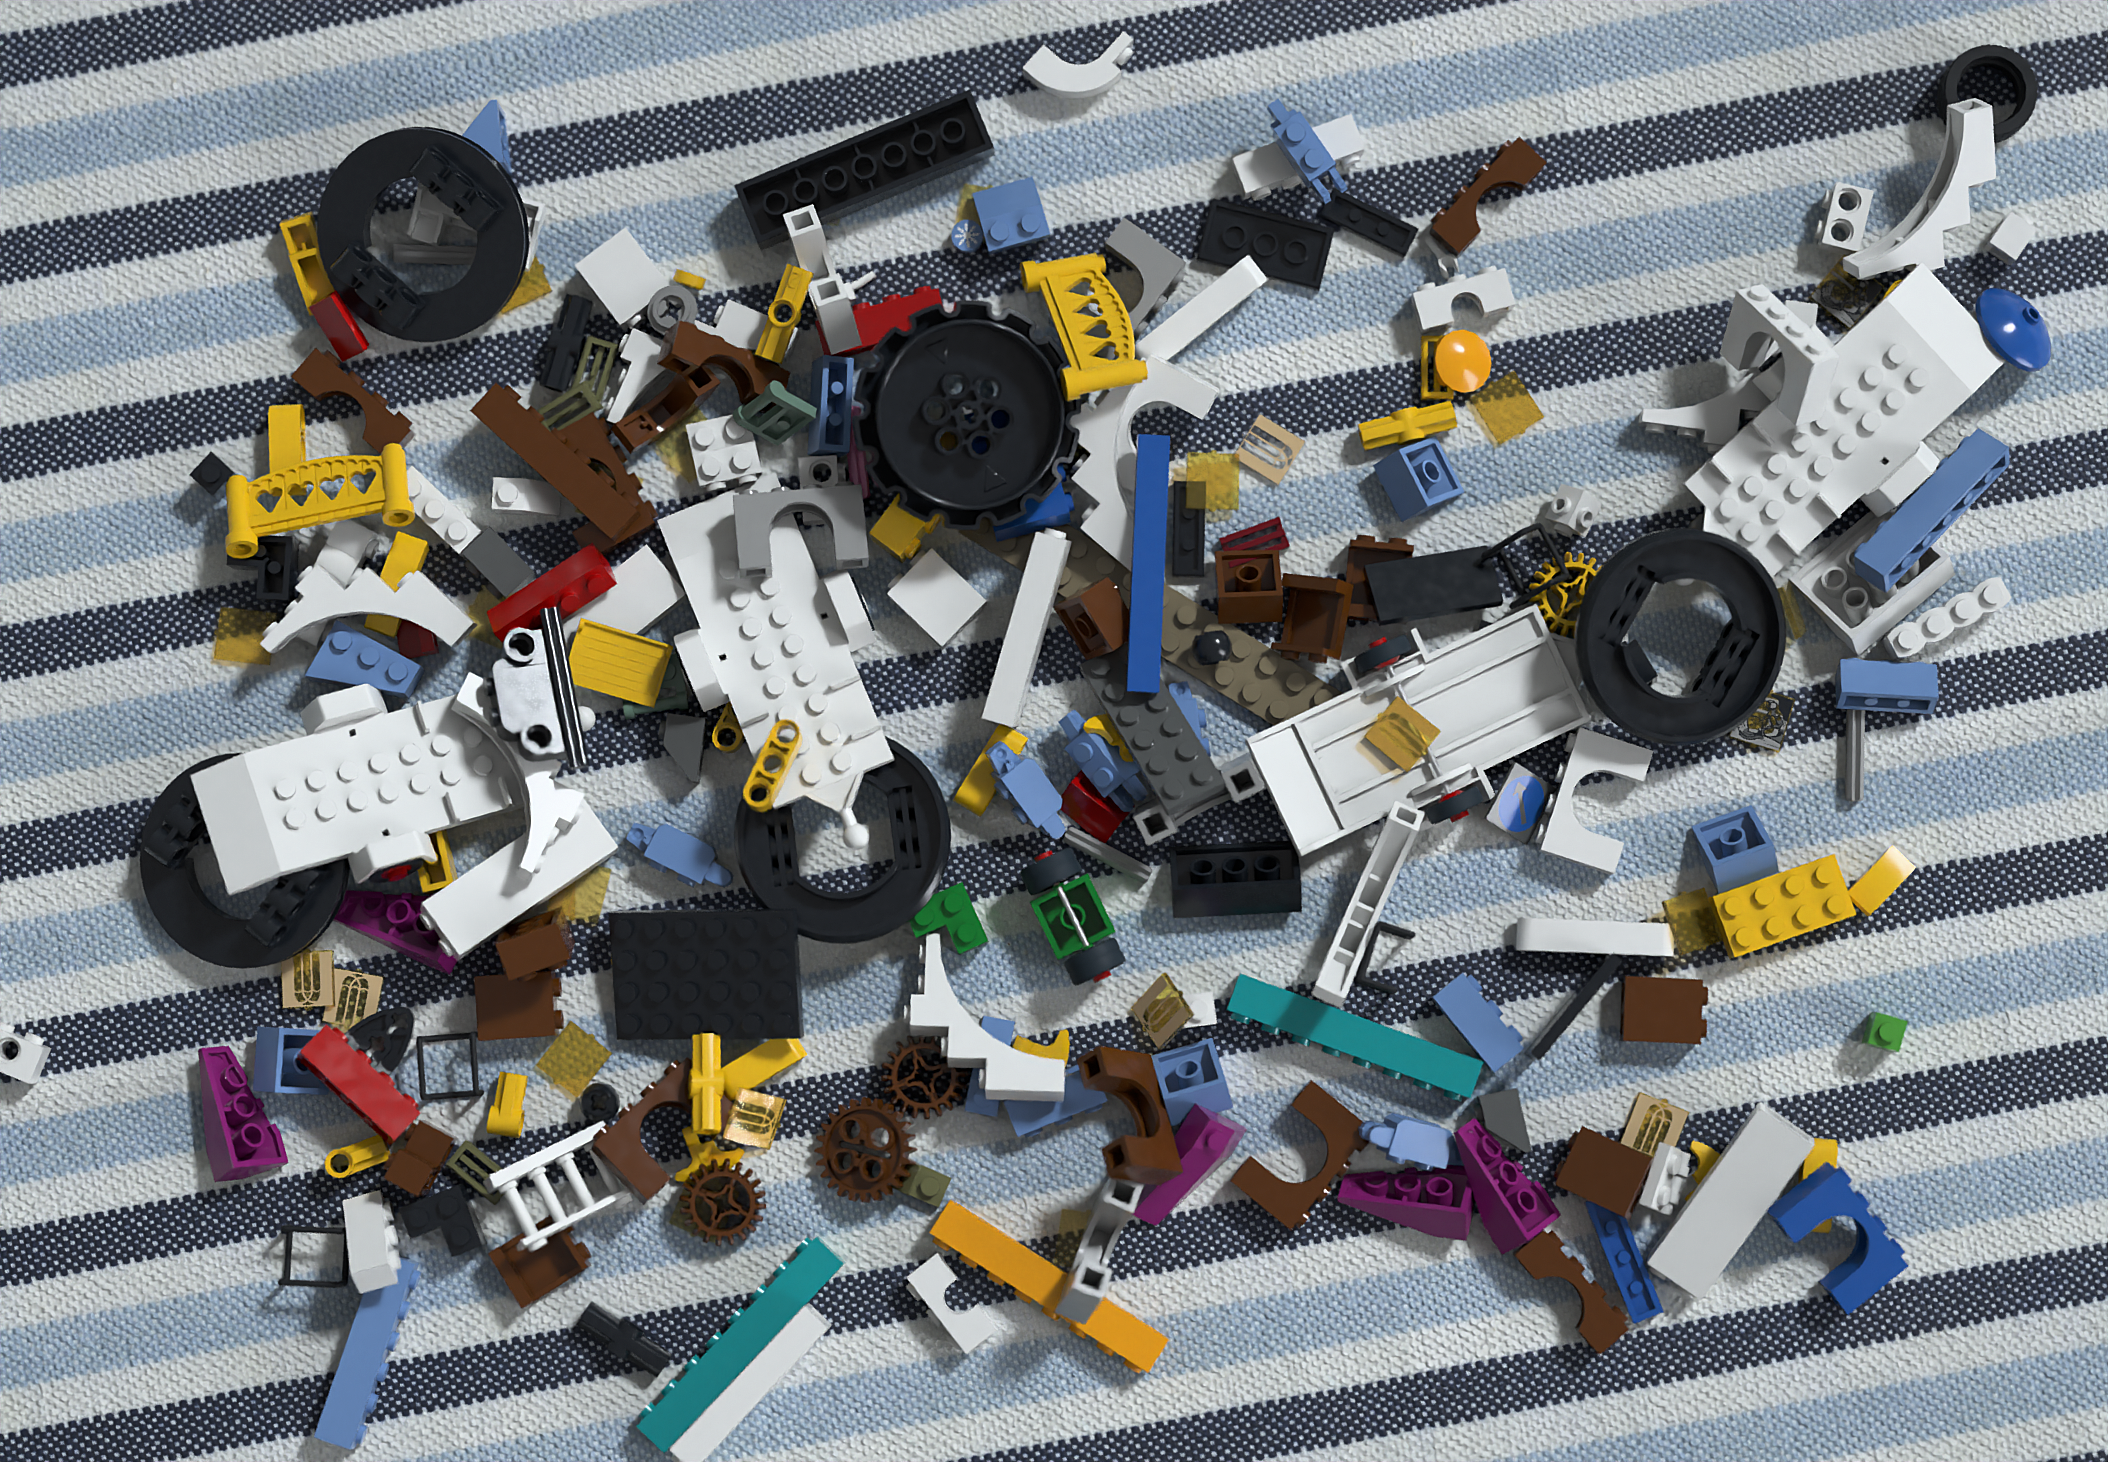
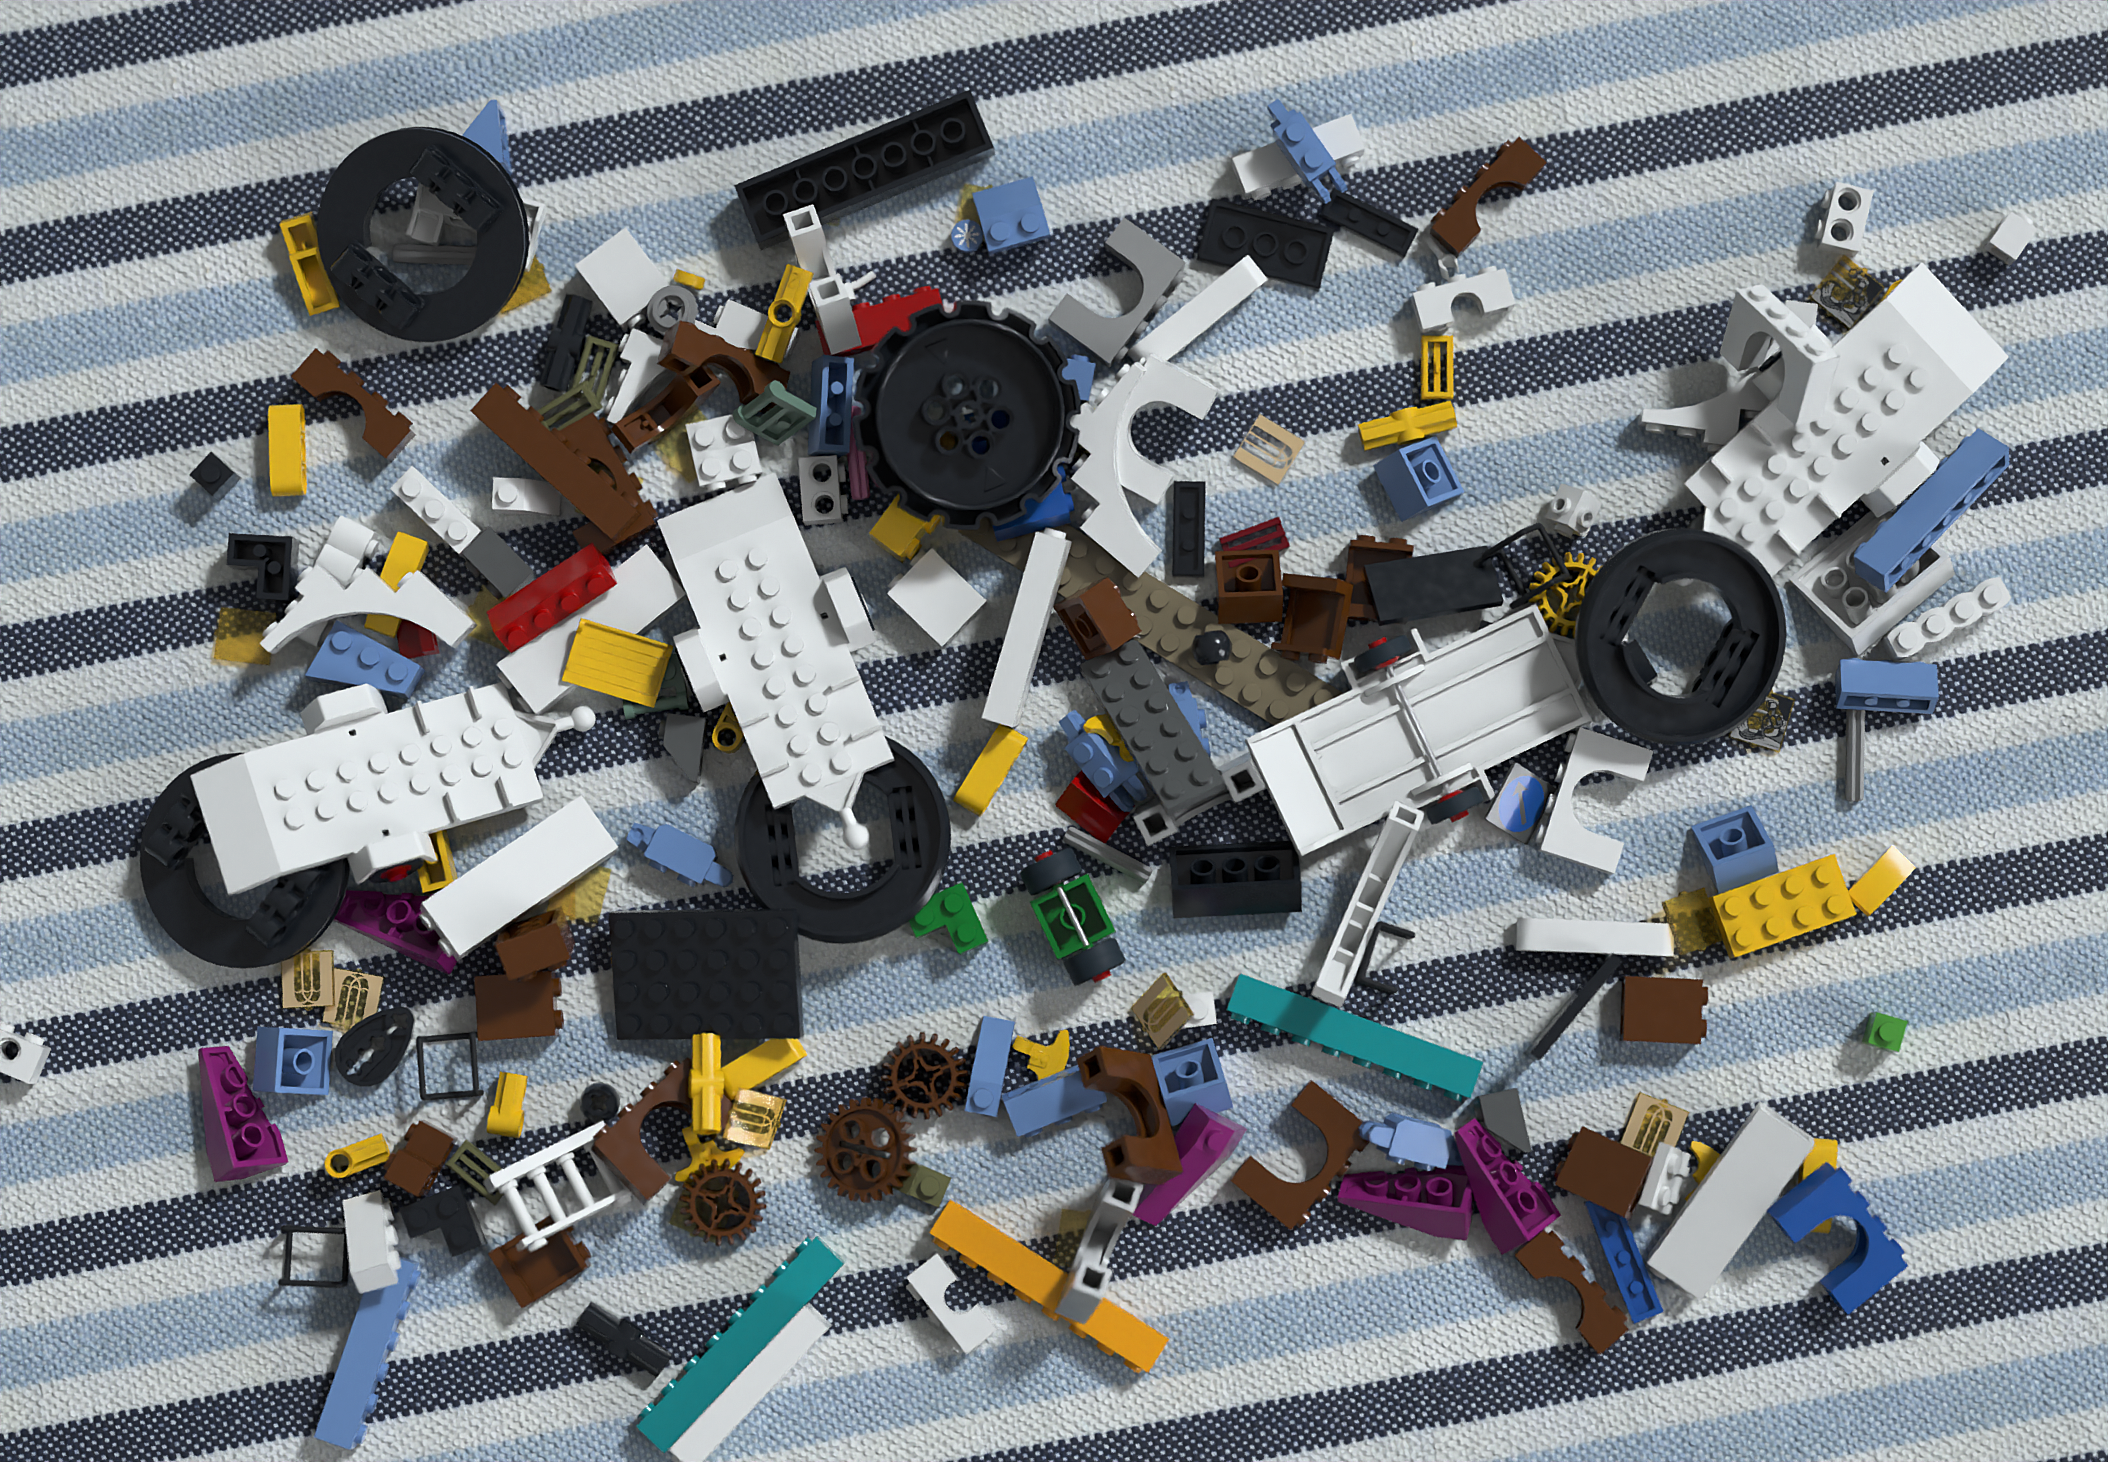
(339, 326): red panel -> none
(359, 1084): red brick -> none
(385, 494): yellow piece -> none
(536, 694): brick -> none
(546, 802): white arch -> none
(574, 1059): clear yellow piece -> none
(773, 749): yellow beam -> none
(837, 505): light grey arch -> none
(1008, 1071): white arch -> none
(1027, 789): medium blue hinge -> none
(1078, 81): white arch -> none
(1086, 371): yellow piece -> none
(1148, 563): blue tile -> none
(1212, 481): clear yellow piece -> none
(1402, 734): clear yellow piece -> none
(1462, 361): light orange dish -> none
(1478, 1021): medium blue brick -> none
(1506, 407): clear yellow piece -> none
(1792, 609): clear yellow piece -> none
(1964, 164): white arch -> none
(2005, 61): black tyre -> none
(2014, 329): blue dish -> none

